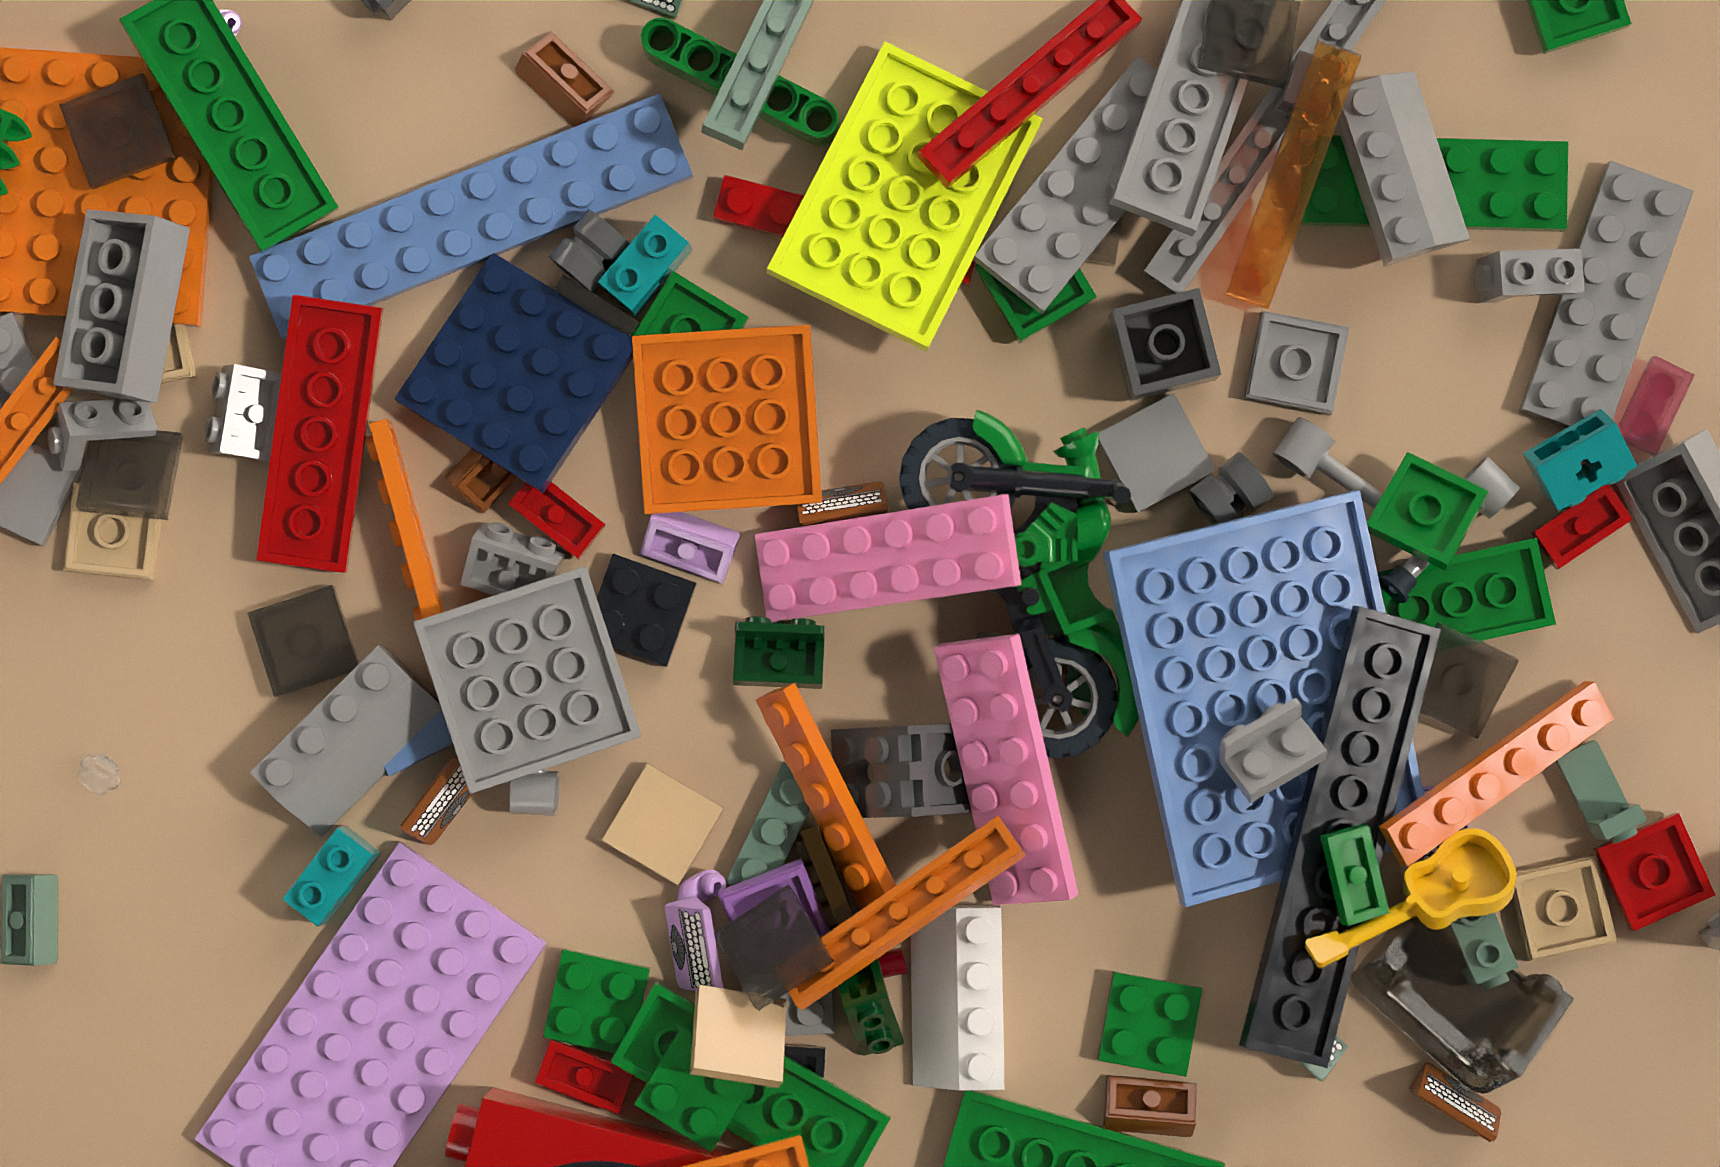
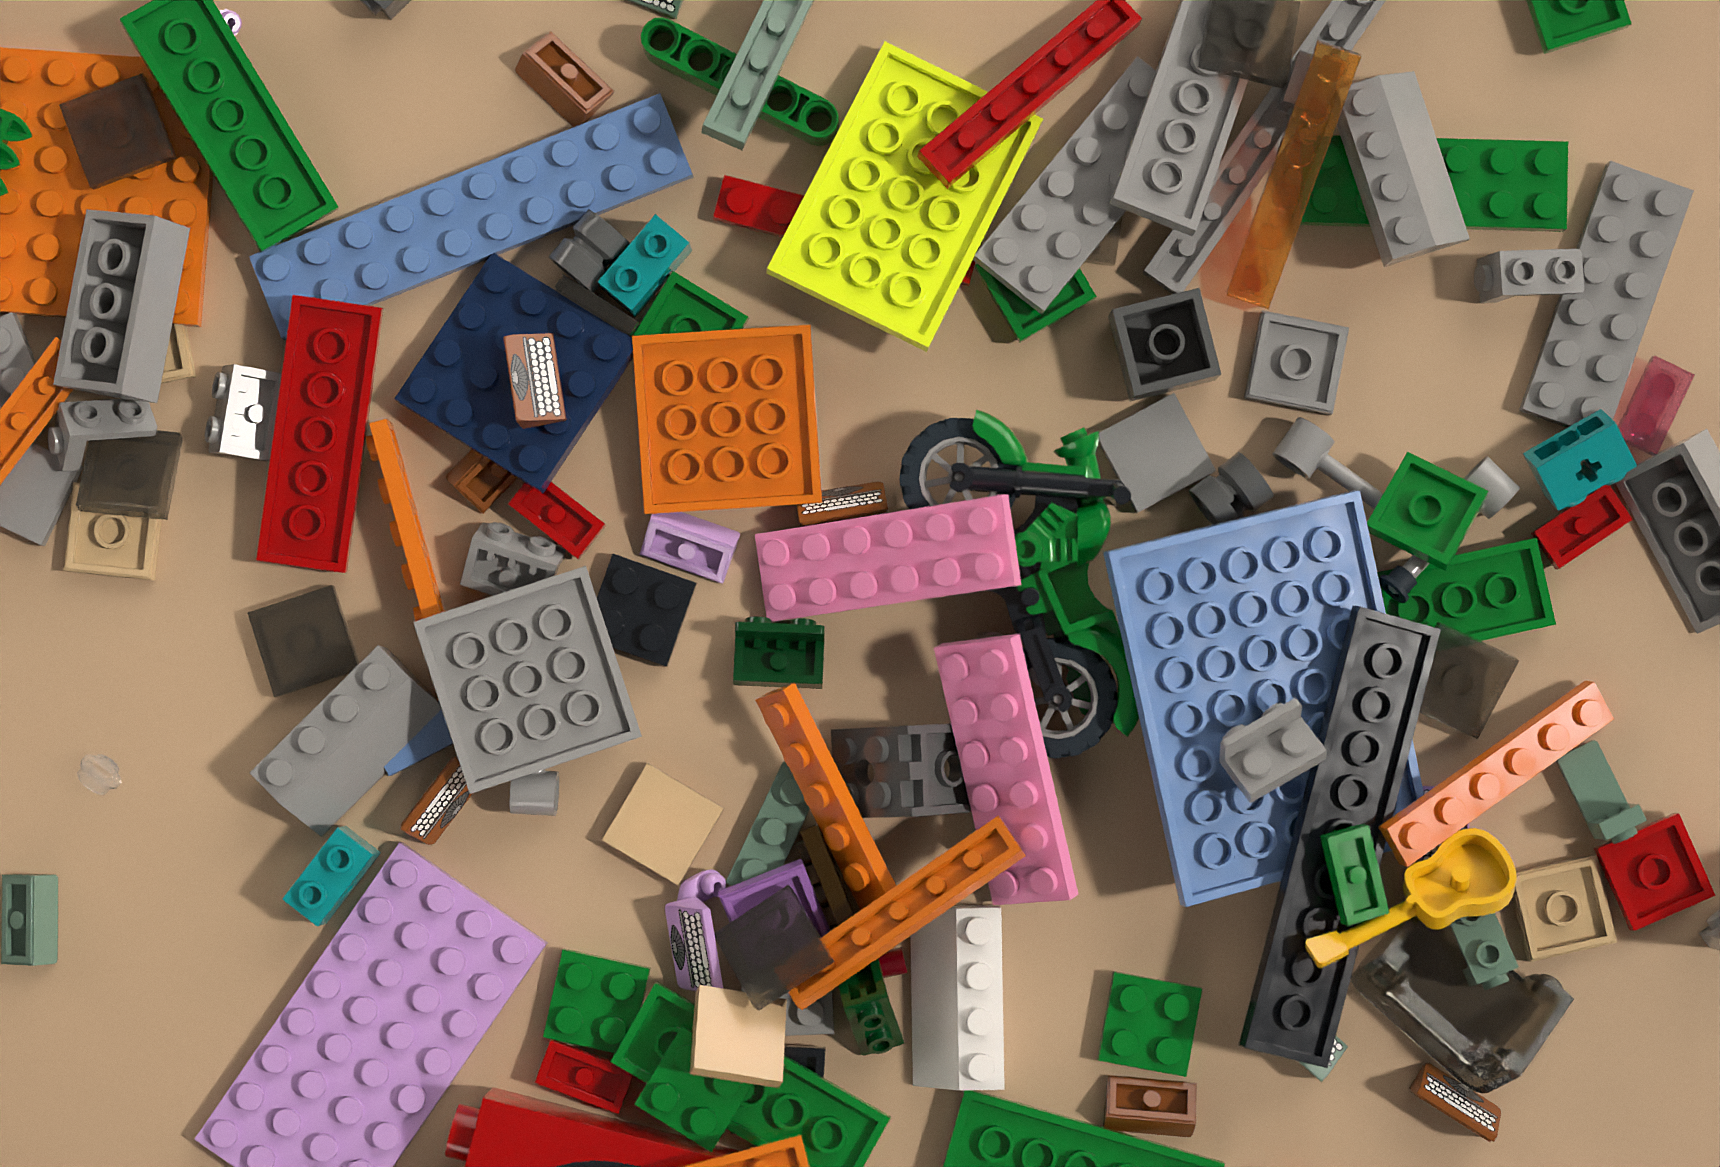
(534, 379): none -> slope

